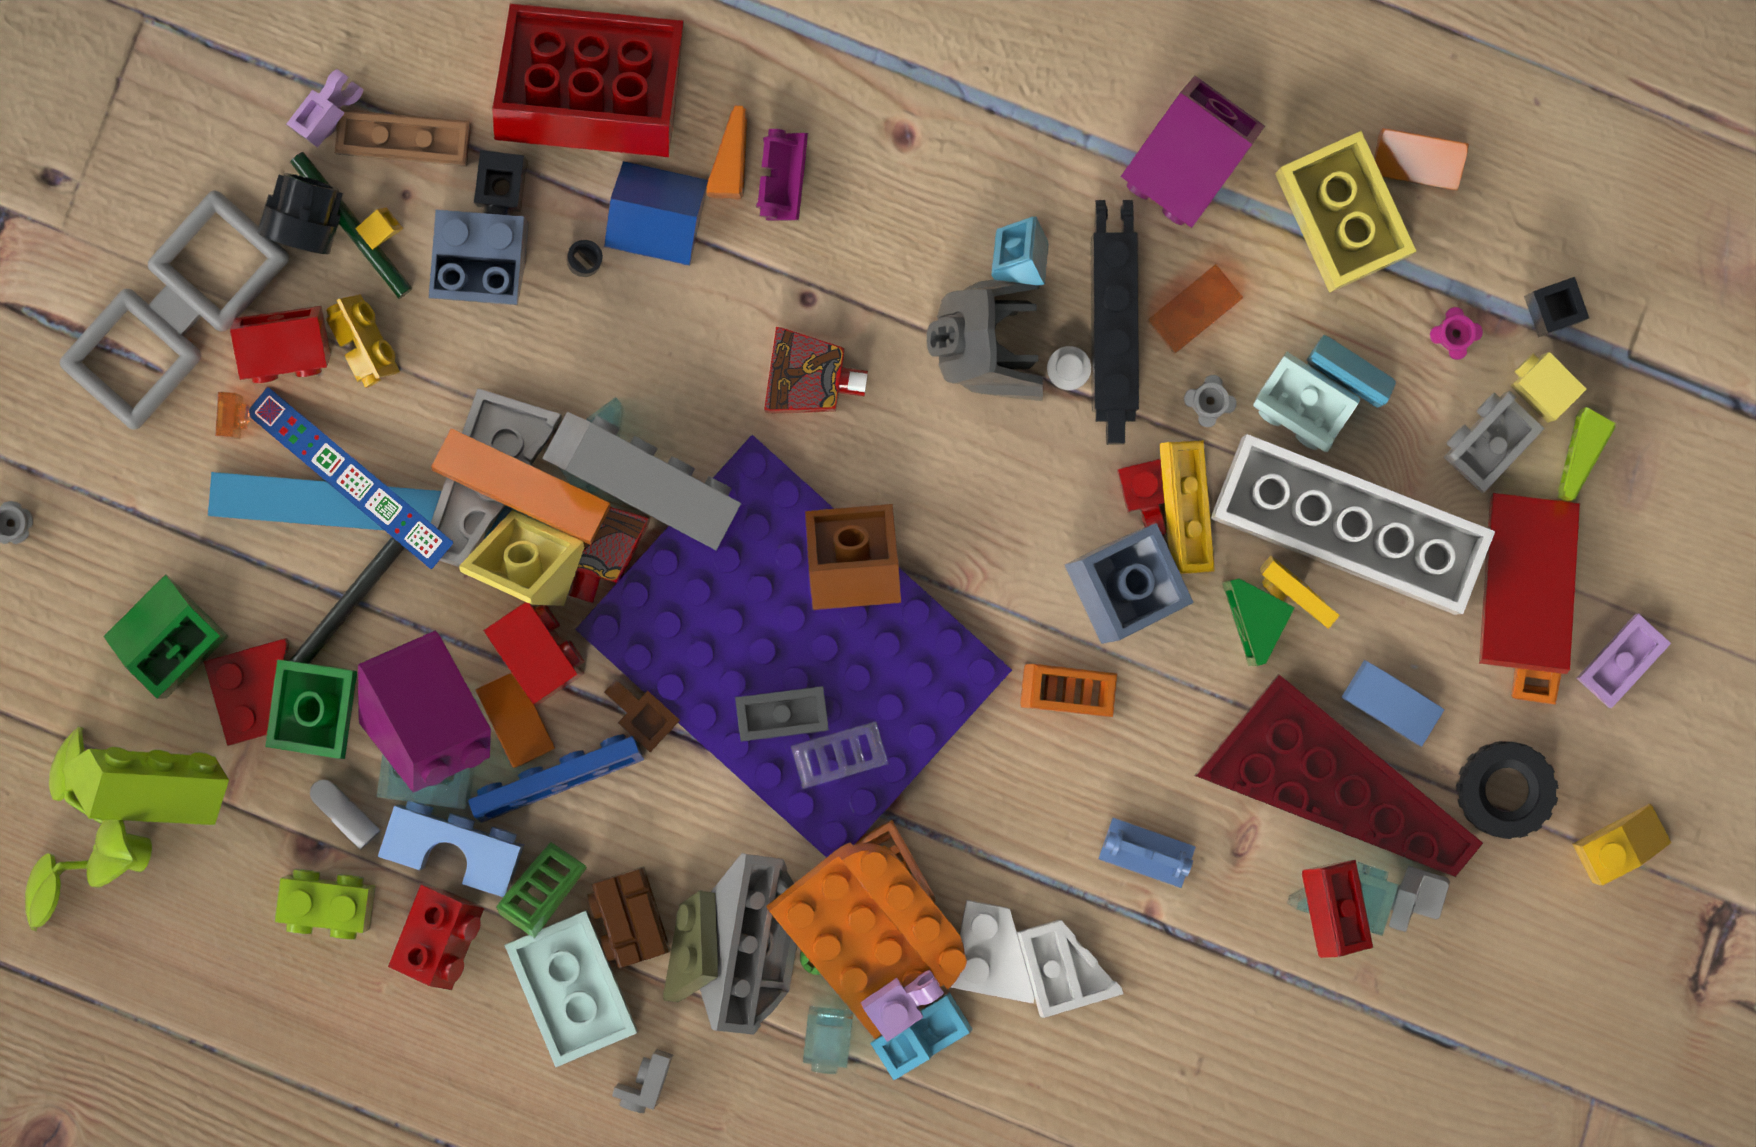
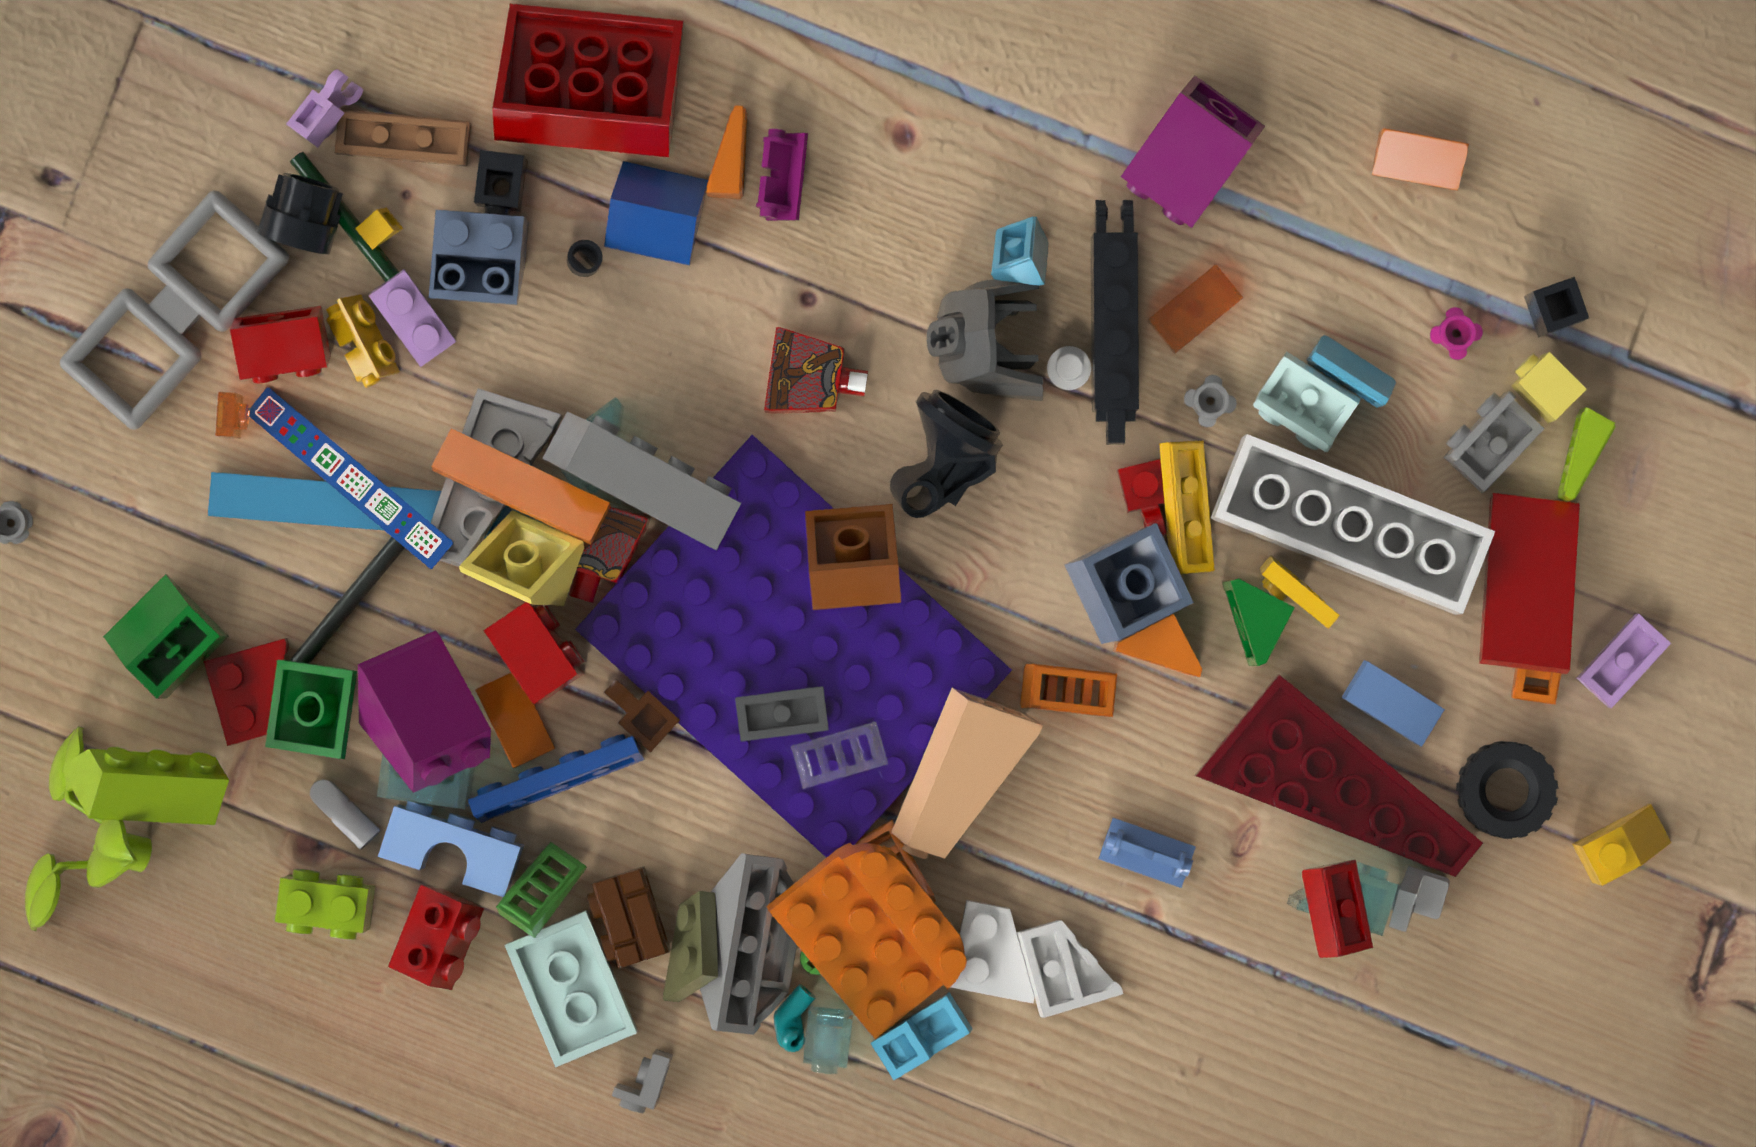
(412, 317): none -> lavender plate
(788, 1019): none -> teal arm
(896, 1007): lavender plate -> none
(959, 451): none -> black piece
(961, 770): none -> light nougat slope
(1162, 645): none -> orange slope
(1345, 211): light yellow brick -> none

